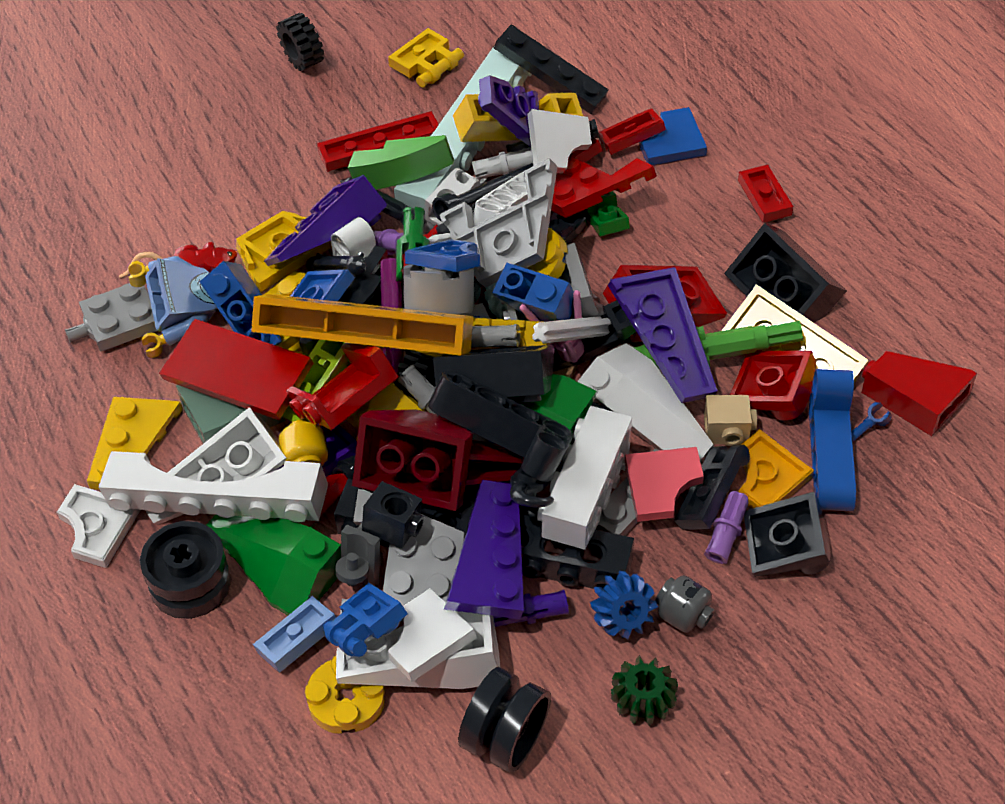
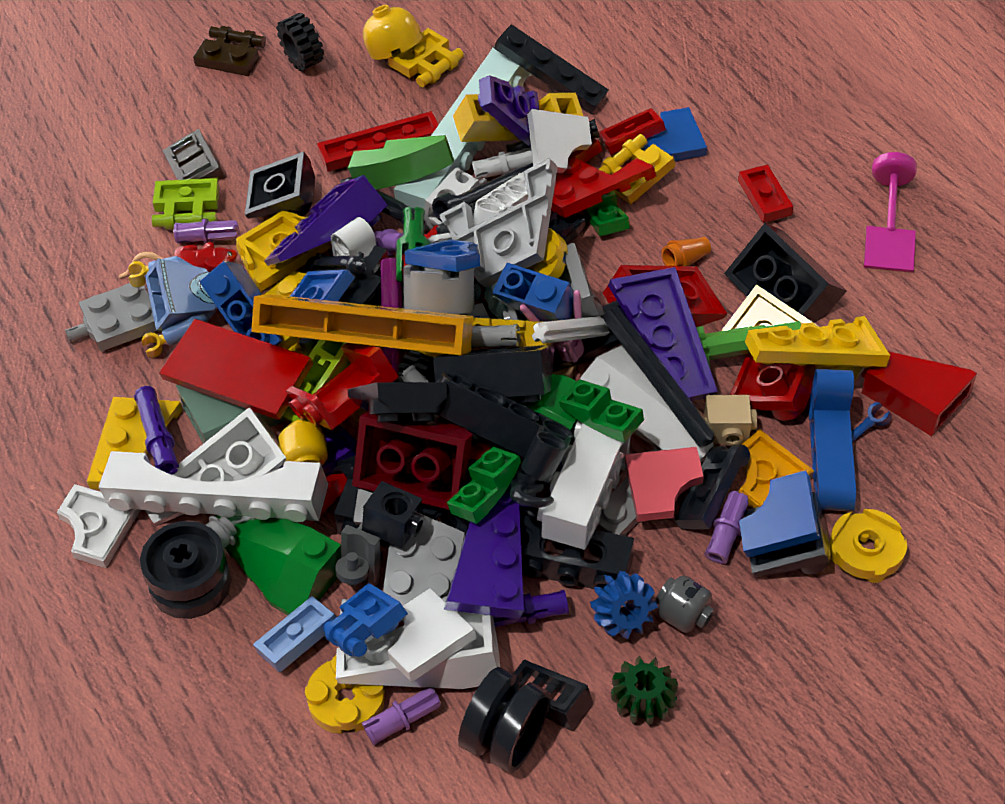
(159, 440): none -> dark purple pin
(184, 196): none -> lime plate
(193, 158): none -> piece
(206, 231): none -> medium lavender axle
(223, 529): none -> light grey plate
(229, 57): none -> dark brown plate
(281, 187): none -> black slope
(390, 30): none -> yellow cylinder
(394, 399): none -> black slope
(401, 715): none -> medium lavender axle
(489, 481): none -> green slope
(574, 697): none -> black slope
(597, 410): none -> green slope
(631, 150): none -> yellow plate
(659, 377): none -> black axle
(685, 251): none -> orange cone
(783, 519): none -> tile
(826, 345): none -> yellow wing
(864, 562): none -> yellow plate
(888, 246): none -> dark pink piece

